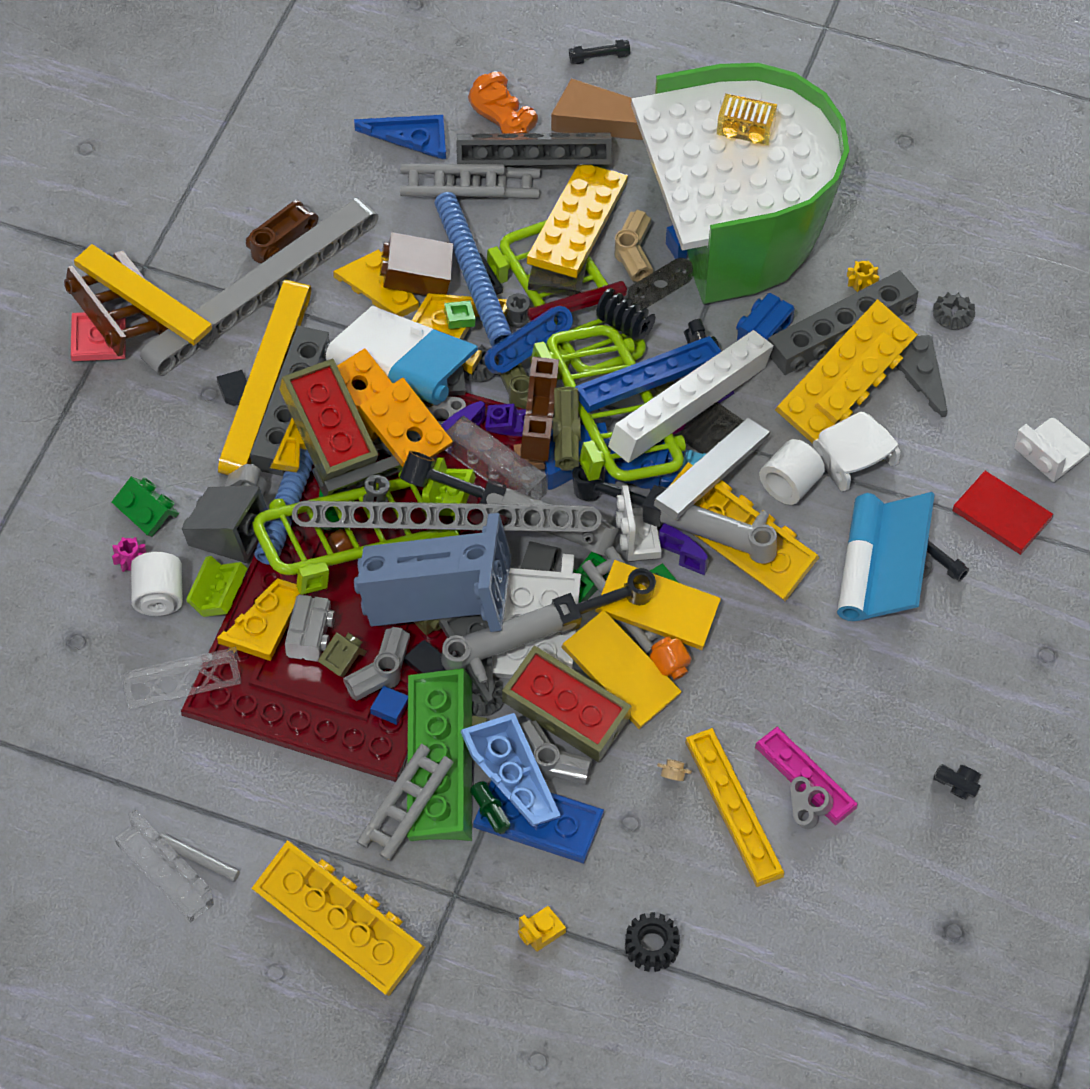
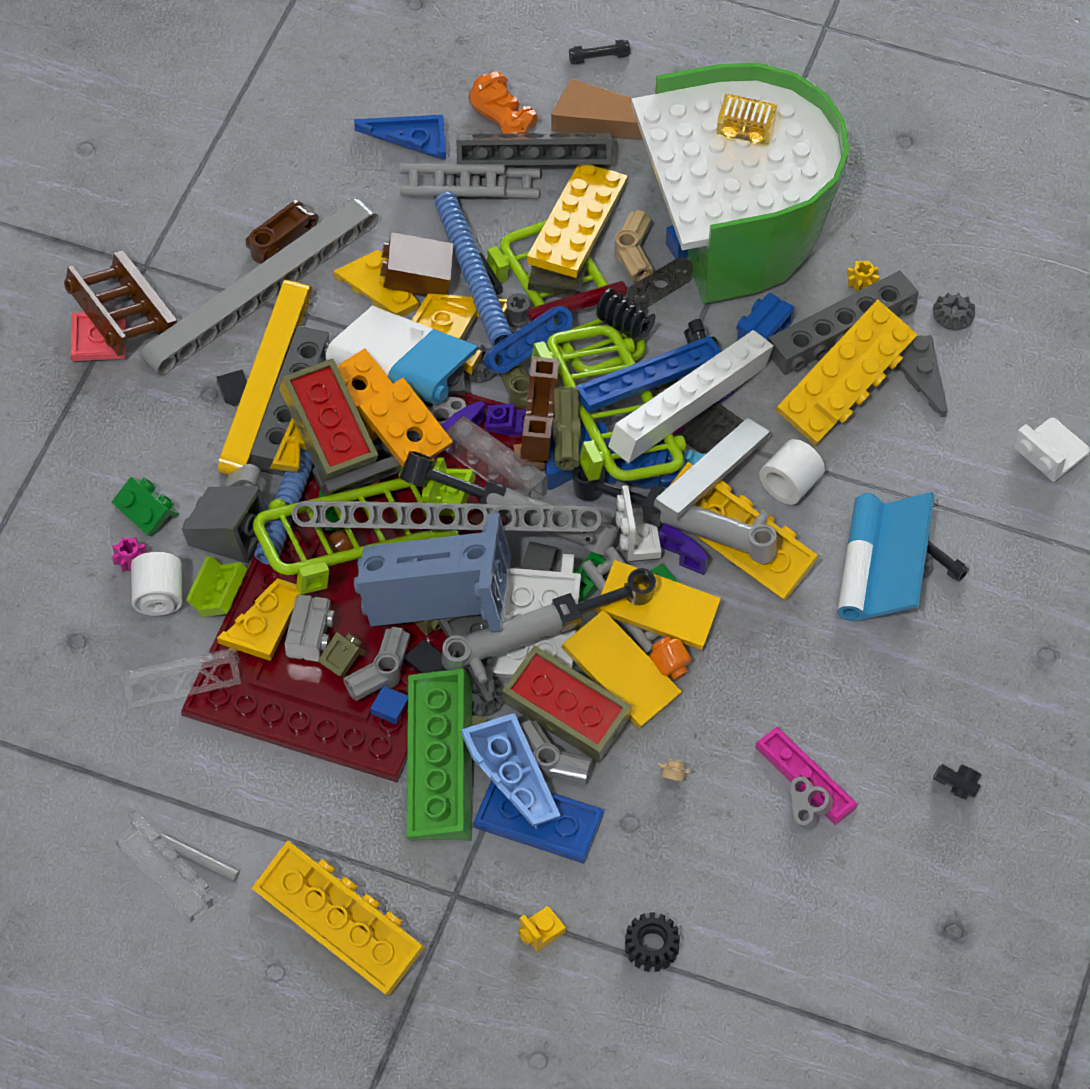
(143, 294): yellow tile -> none
(370, 487): dark grey bush -> none
(404, 785): light grey bar -> none
(459, 314): bright green tile -> none
(490, 807): dark green axle -> none
(734, 807): yellow tile -> none
(855, 446): white piece -> none
(1002, 512): red tile -> none

